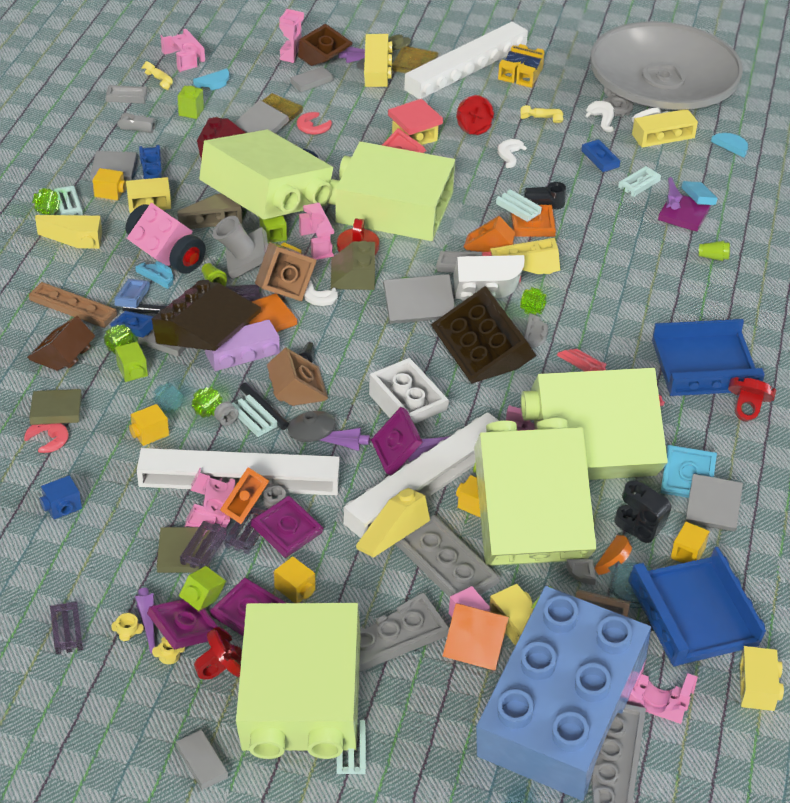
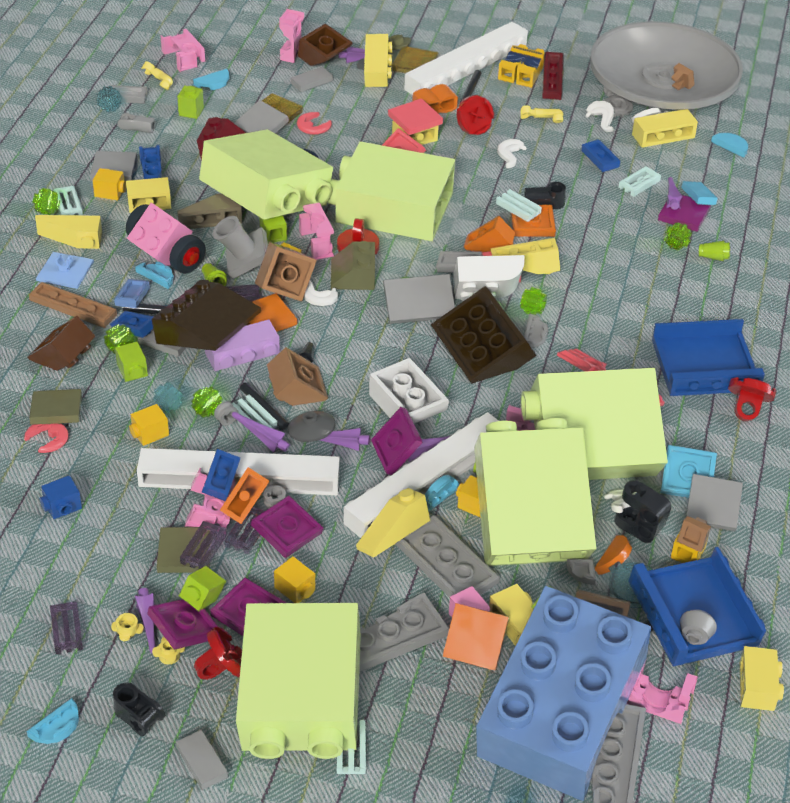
(56, 725): none -> medium azure tile
(65, 270): none -> light blue piece
(109, 98): none -> clear light blue gear
(139, 711): none -> black piece
(221, 475): none -> blue plate
(270, 437): none -> medium lavender piece
(439, 98): none -> orange brick
(440, 490): none -> medium azure tile
(472, 84): none -> black bar
(552, 76): none -> dark red tile
(618, 504): none -> white piece
(677, 236): none -> clear neon green gear
(683, 77): none -> medium nougat tile
(694, 533): none -> medium nougat tile
(697, 626): none -> light grey cone

